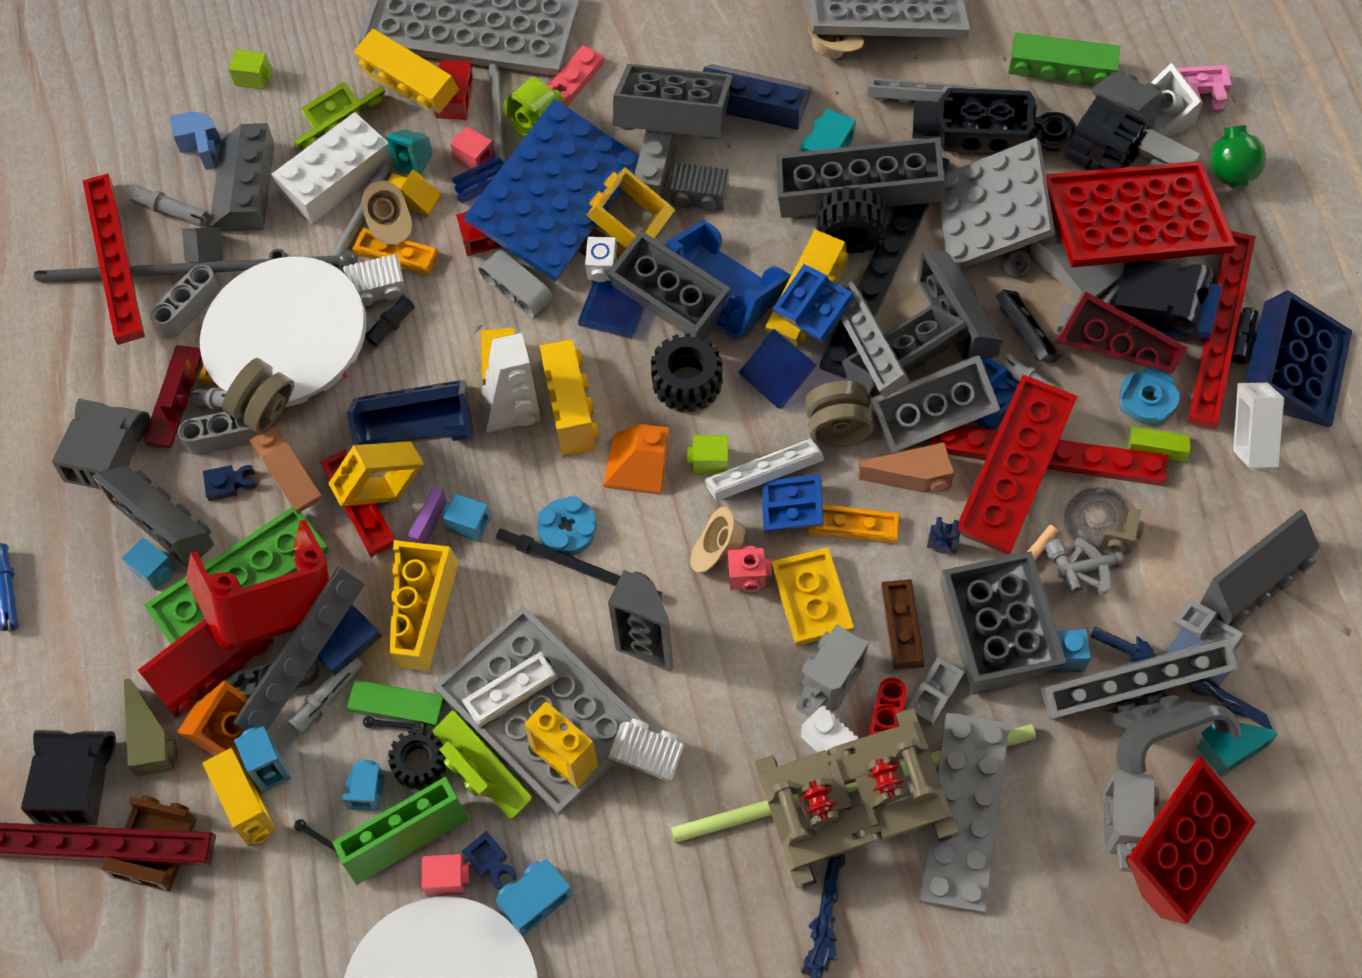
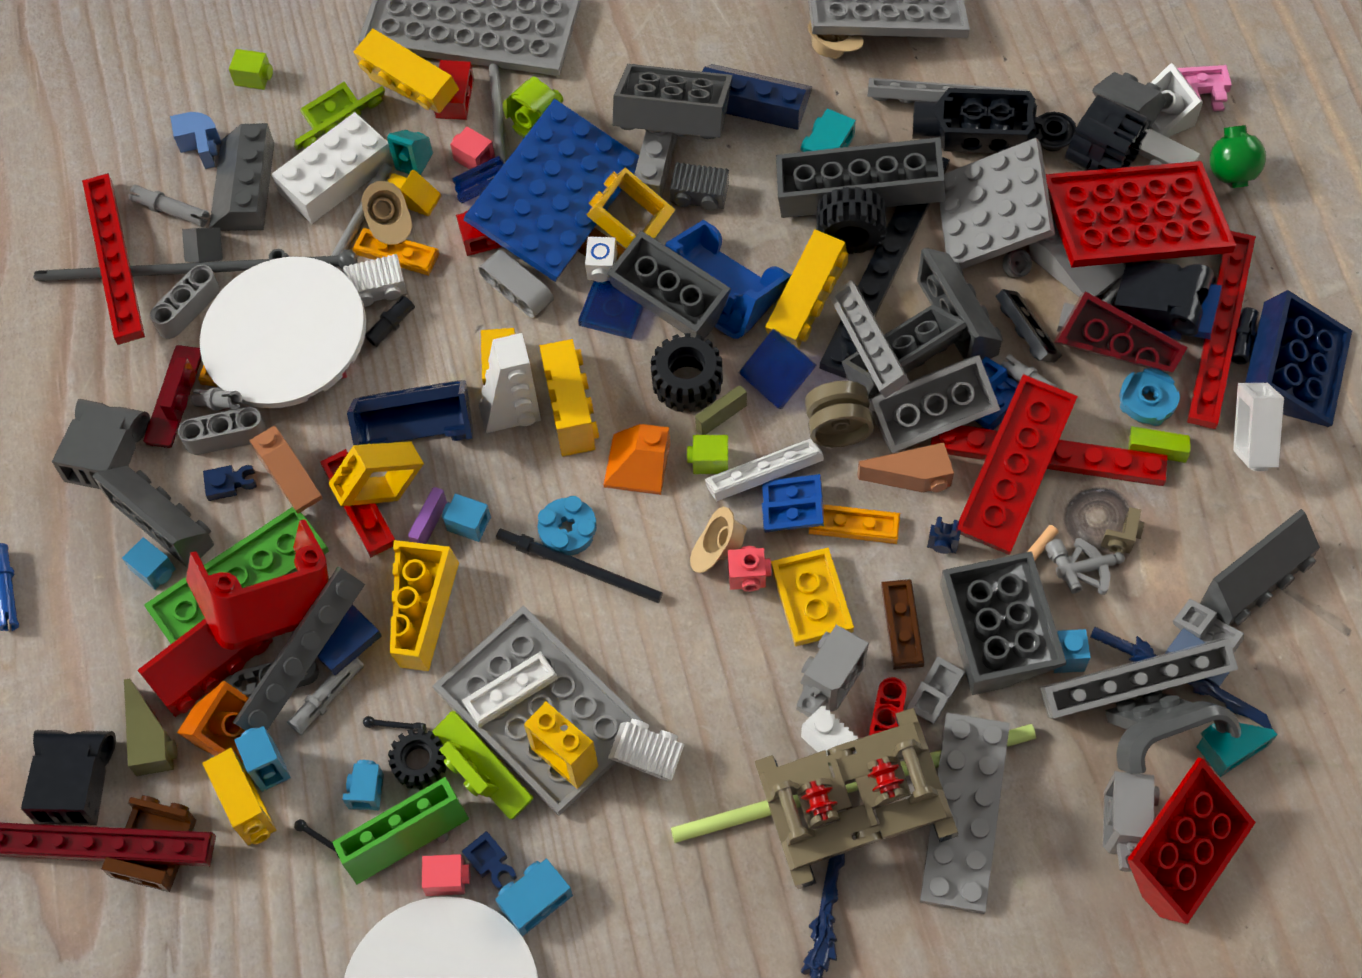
(258, 395): dark tan wheel -> none
(395, 703): bright green tile -> none
(577, 73): coral plate -> none
(640, 621): dark grey slope -> none
(721, 410): none -> olive tile
(813, 303): blue slope -> none
(1062, 59): bright green brick -> none

